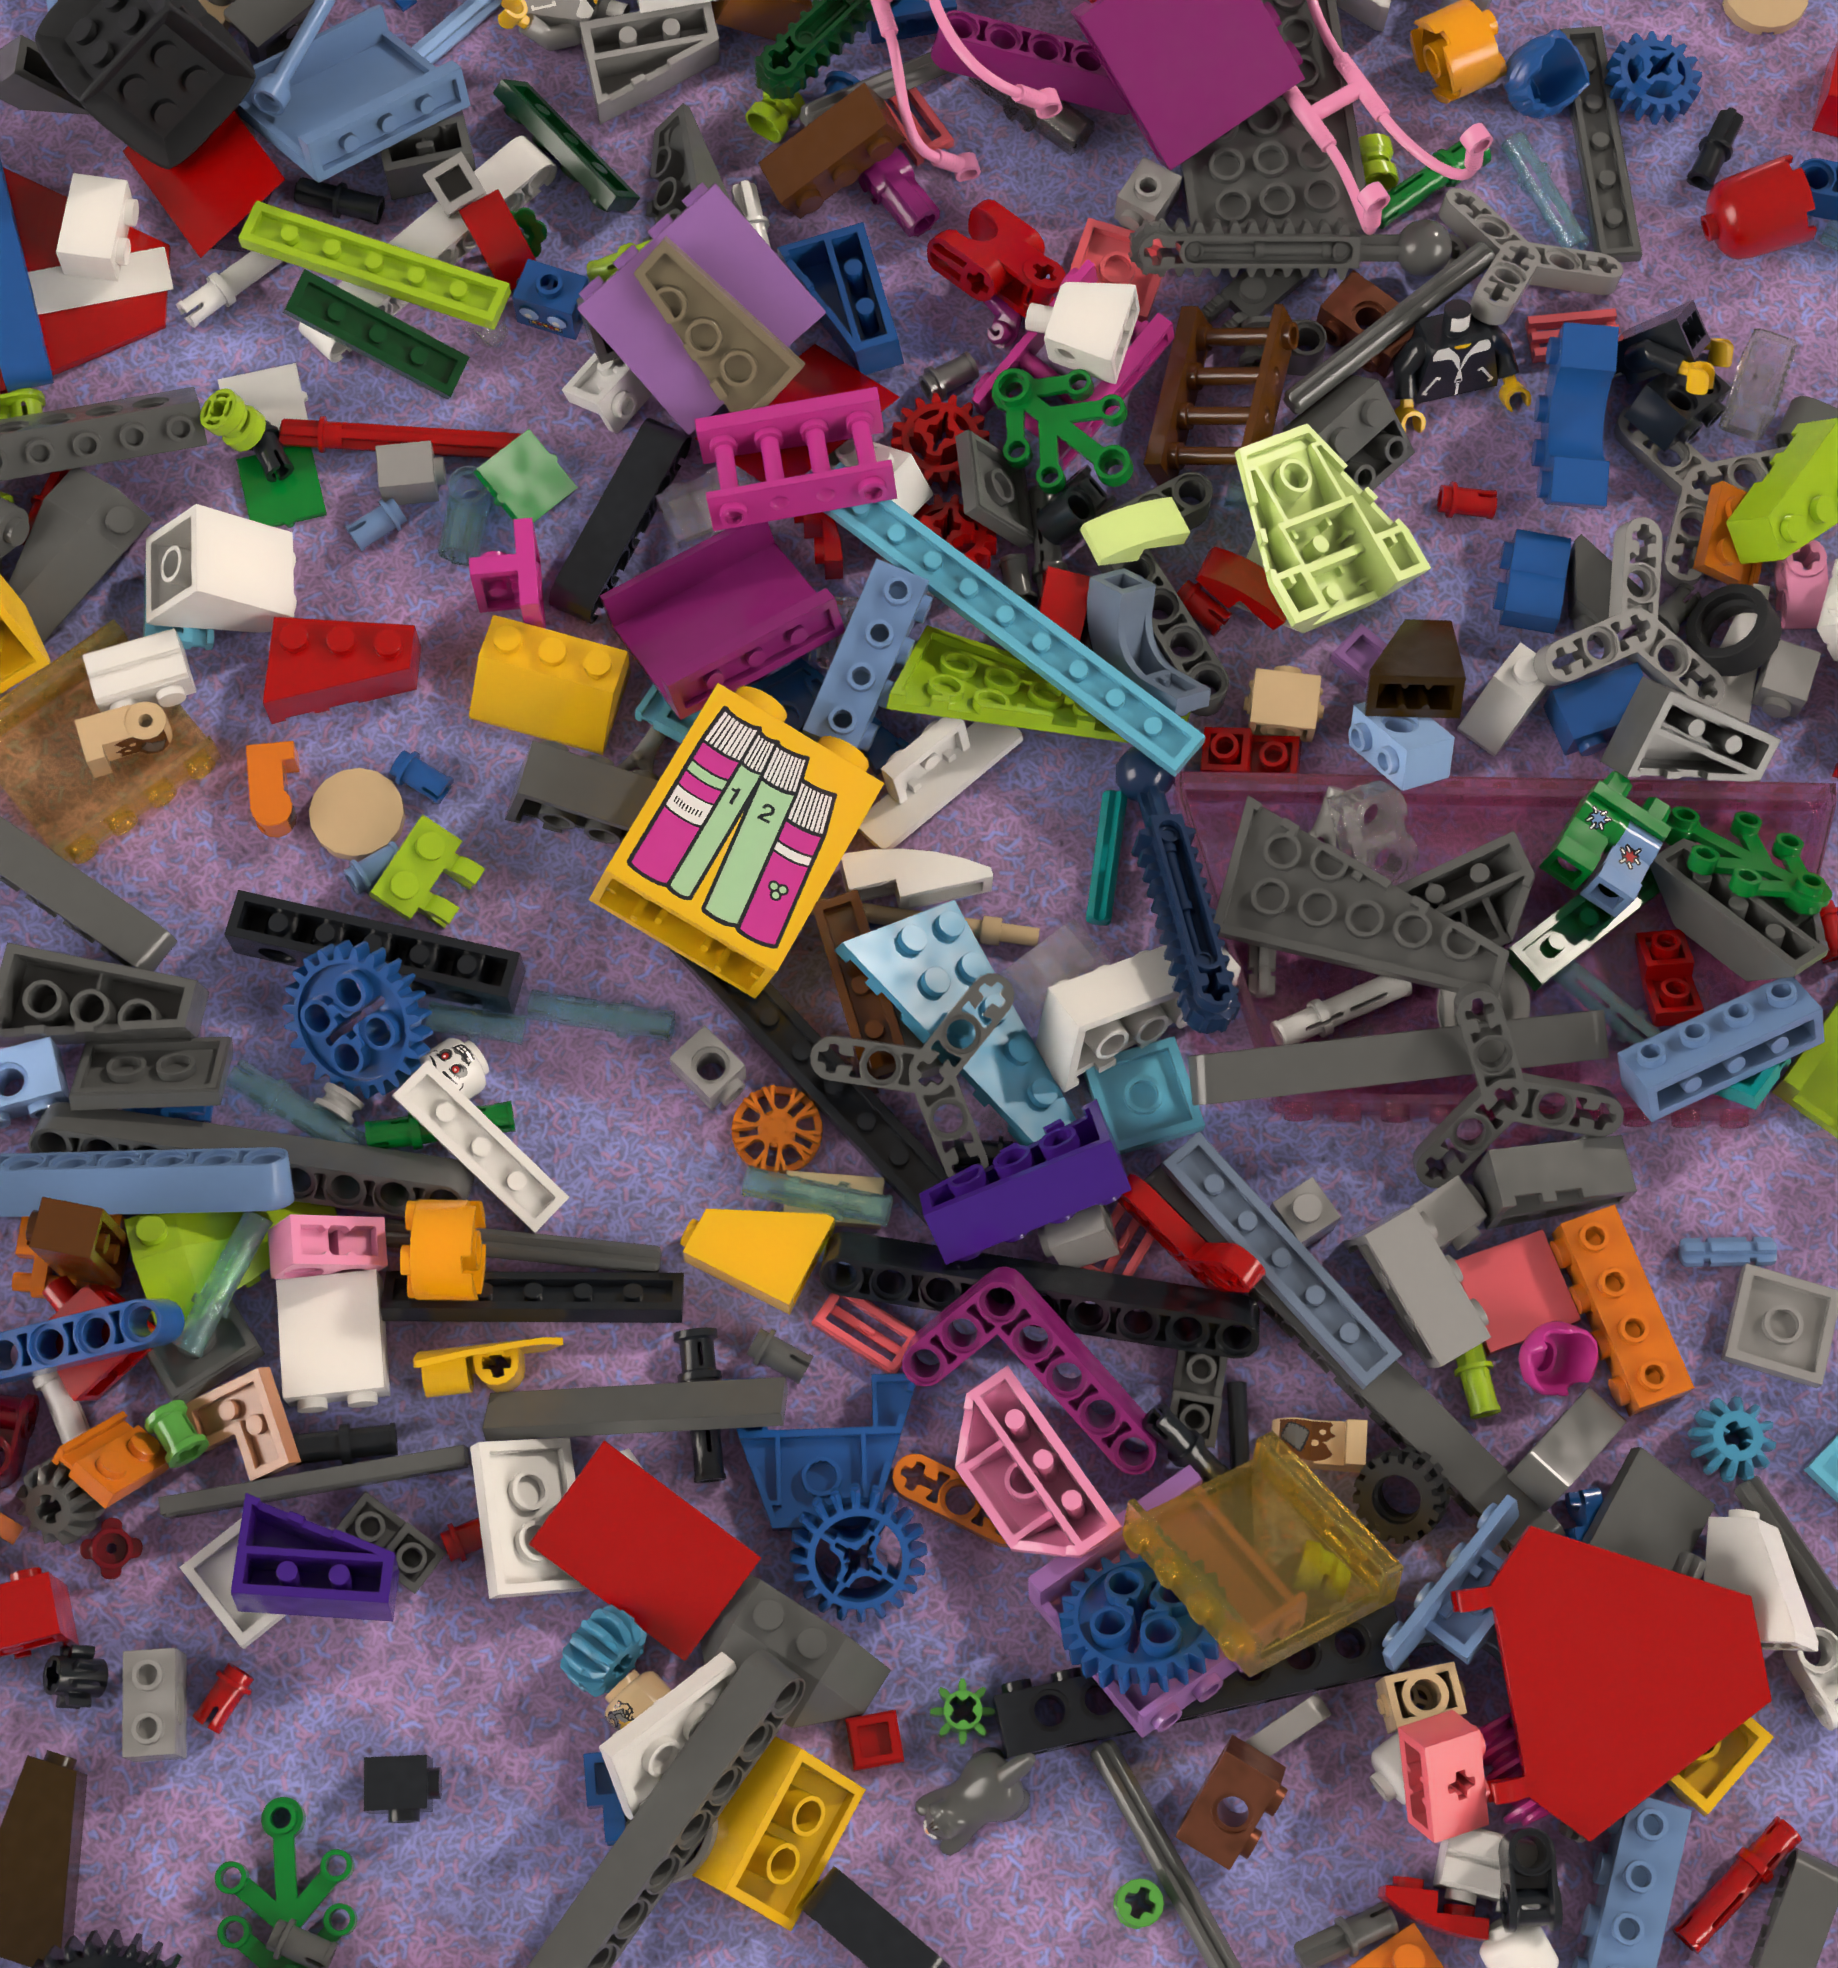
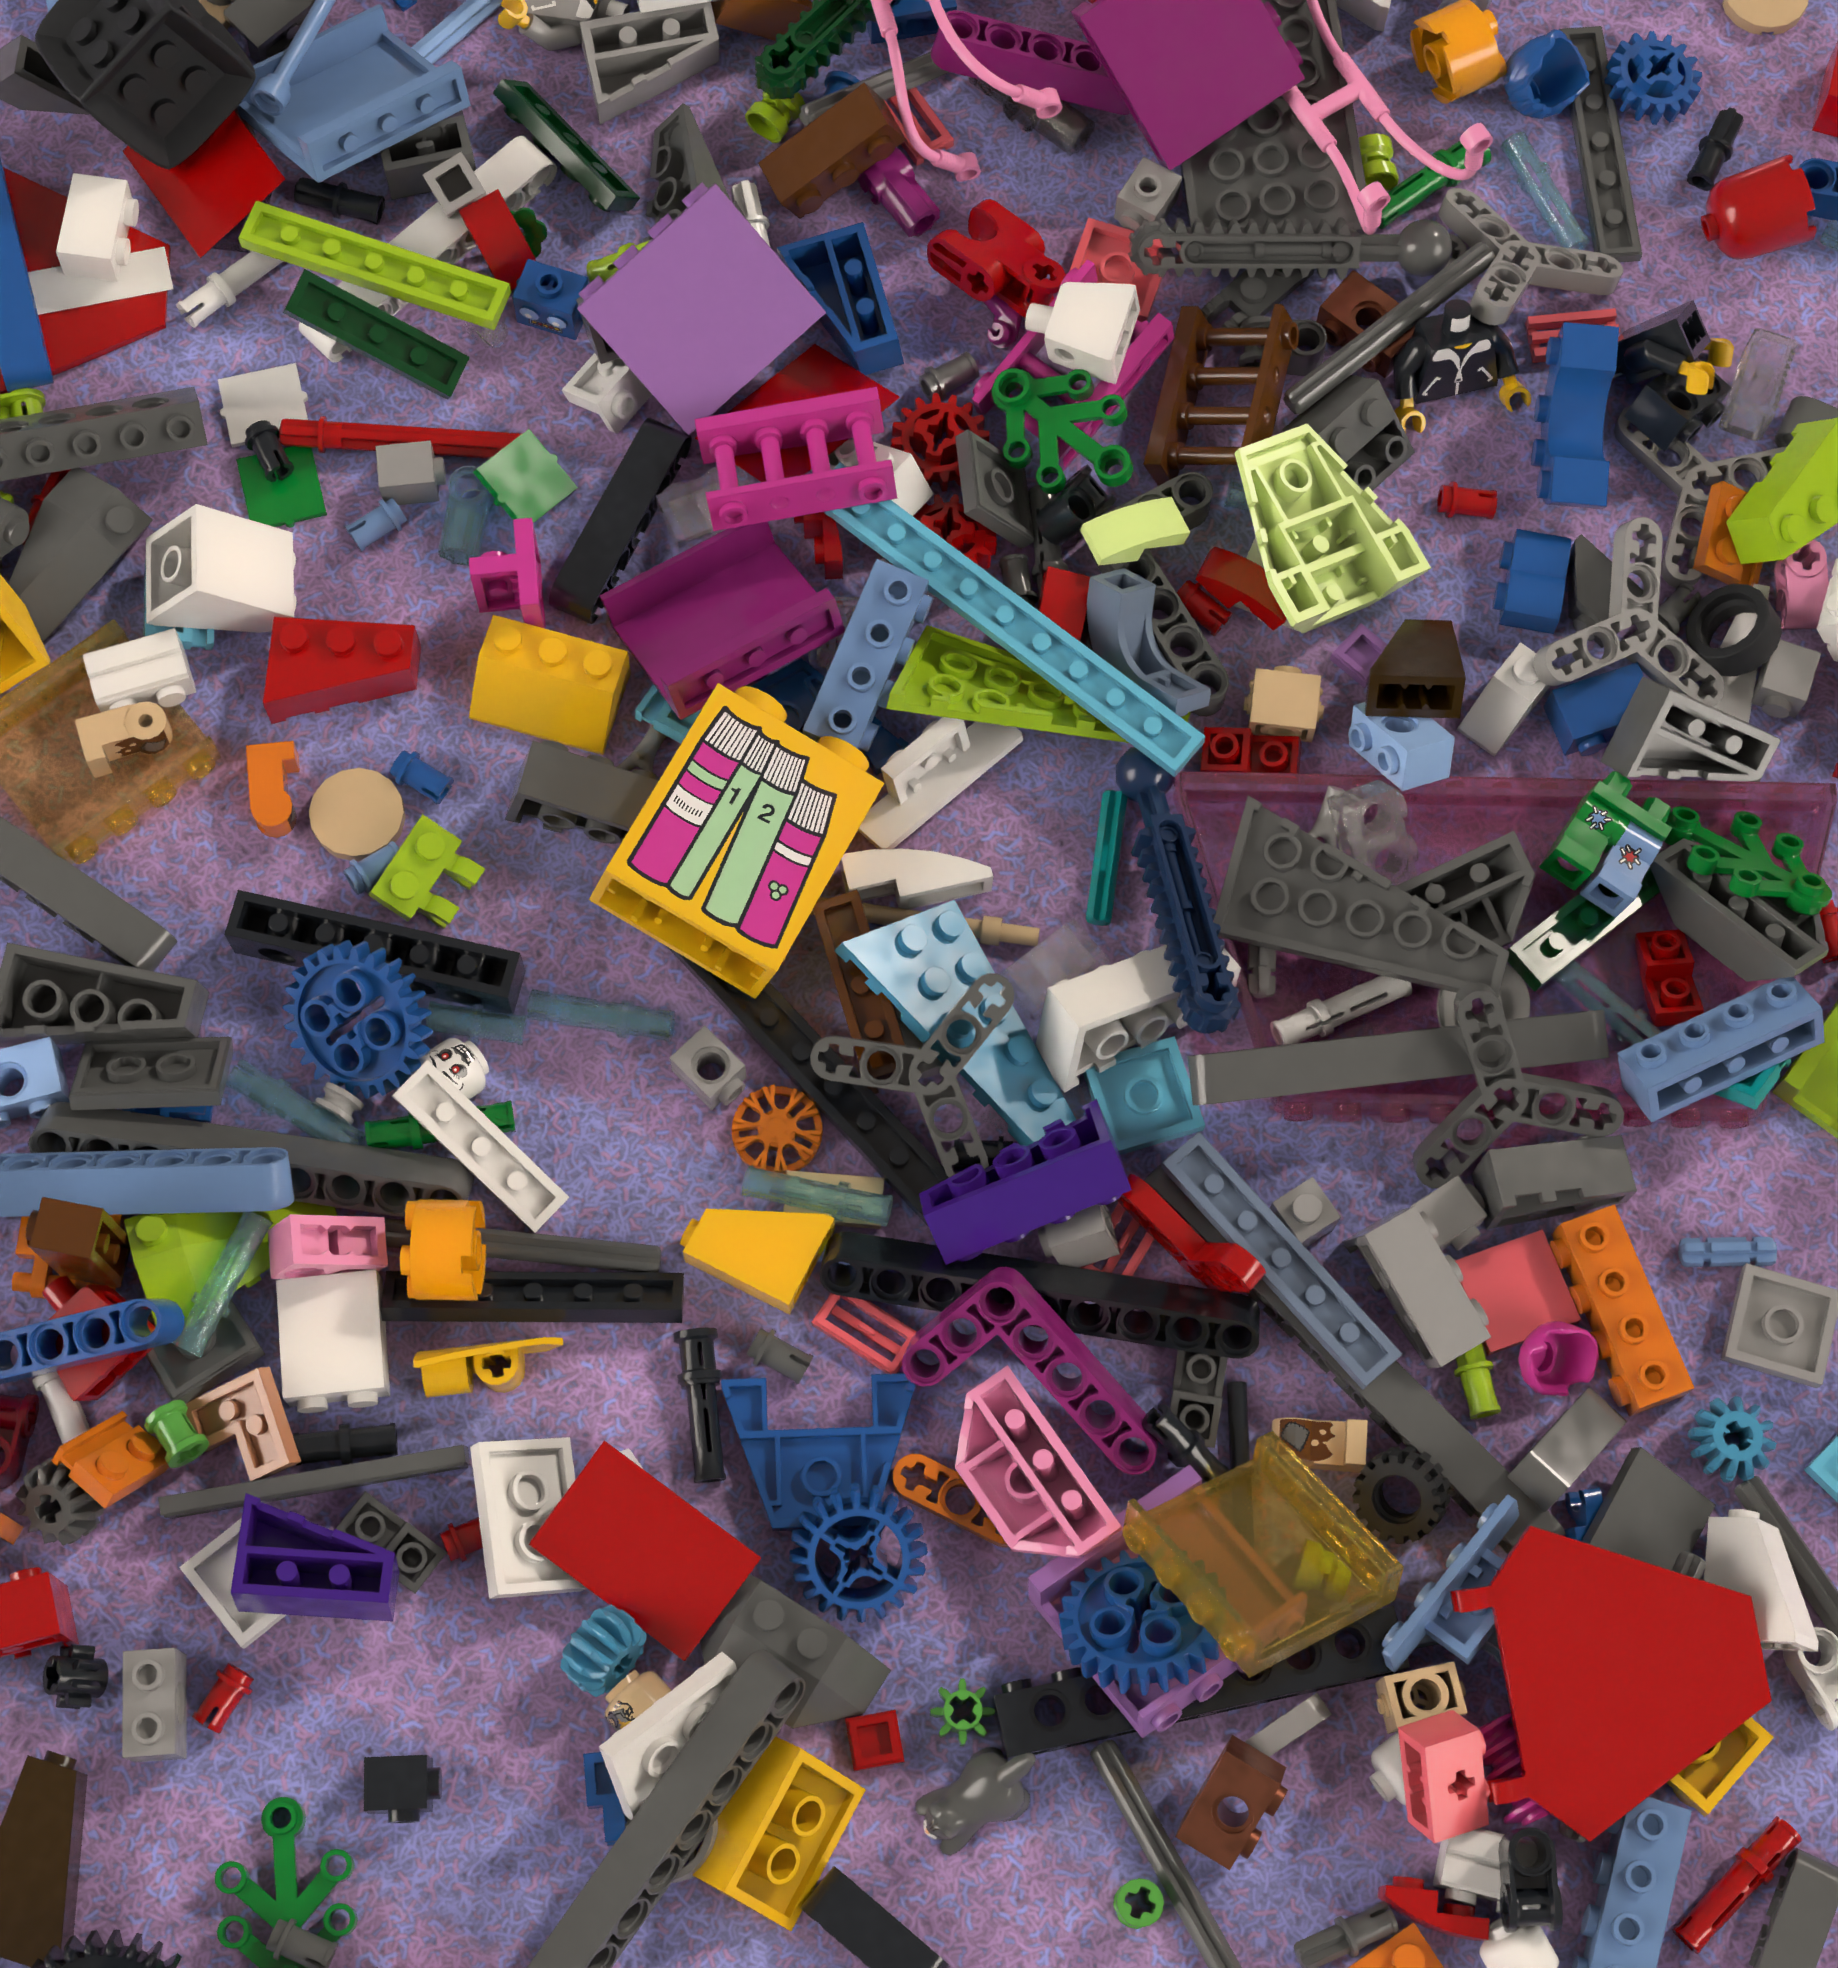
(126, 1548): dark red plate -> none
(229, 417): lime wheel -> none
(636, 1409): dark grey tile -> none
(729, 344): dark tan wing -> none

